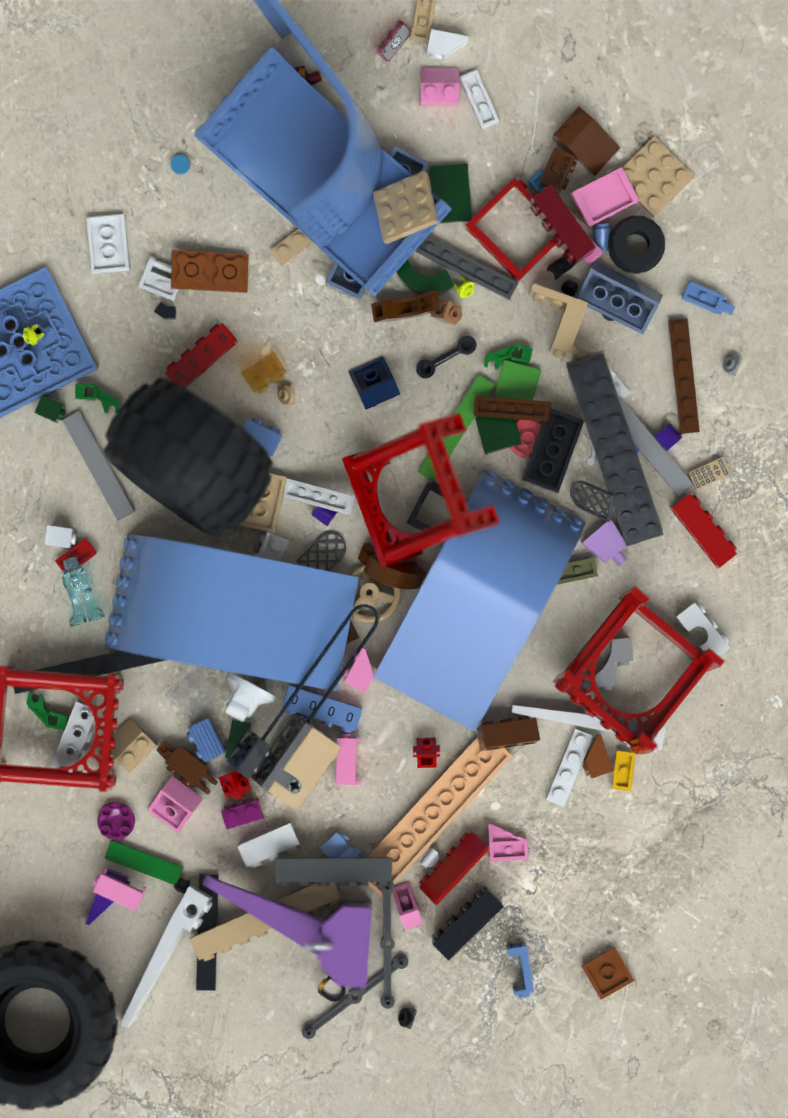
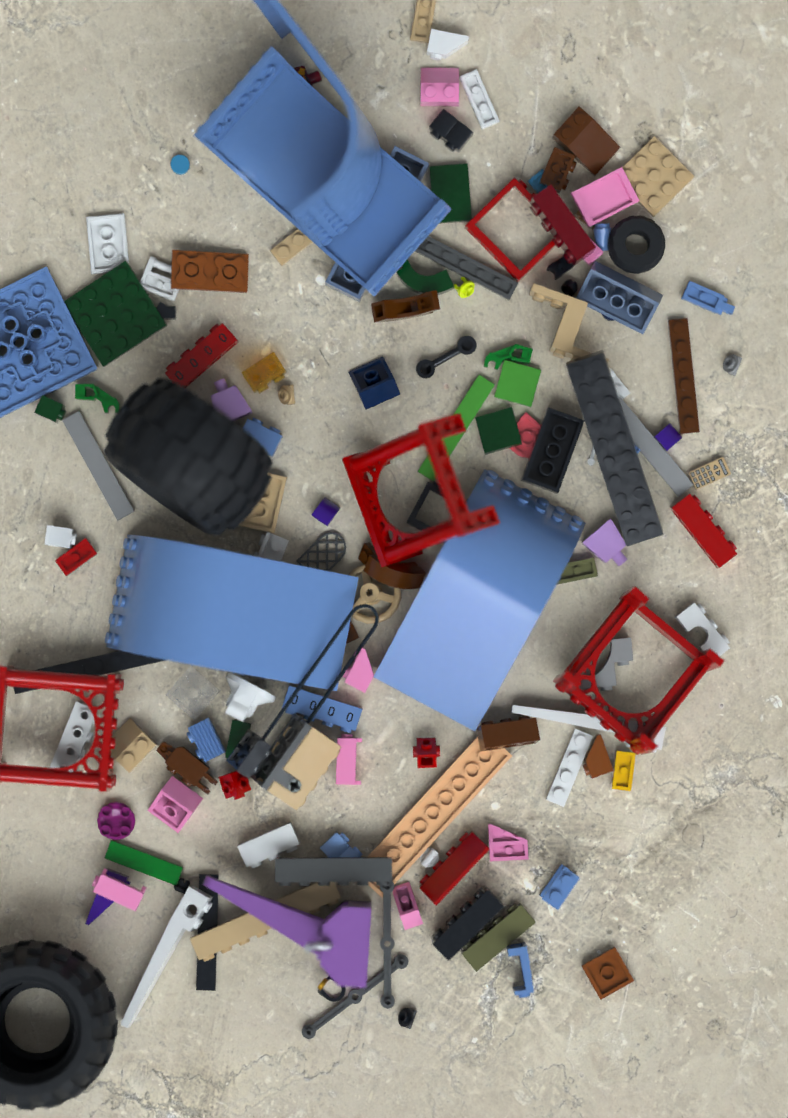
(30, 336): neon yellow plate -> none
(40, 711): green piece -> none
(77, 582): clear light blue piece -> none
(115, 313): none -> dark green plate
(230, 401): none -> lavender torso
(242, 814): magenta brick -> none
(318, 496): white plate -> none
(393, 41): slope -> none
(405, 207): tan plate -> none
(450, 131): none -> black brick
(451, 312): medium nougat brick -> none
(497, 937): none -> olive brick
(512, 409): reddish brown plate -> none
(559, 886): none -> medium blue window
(598, 514): dark grey window -> none

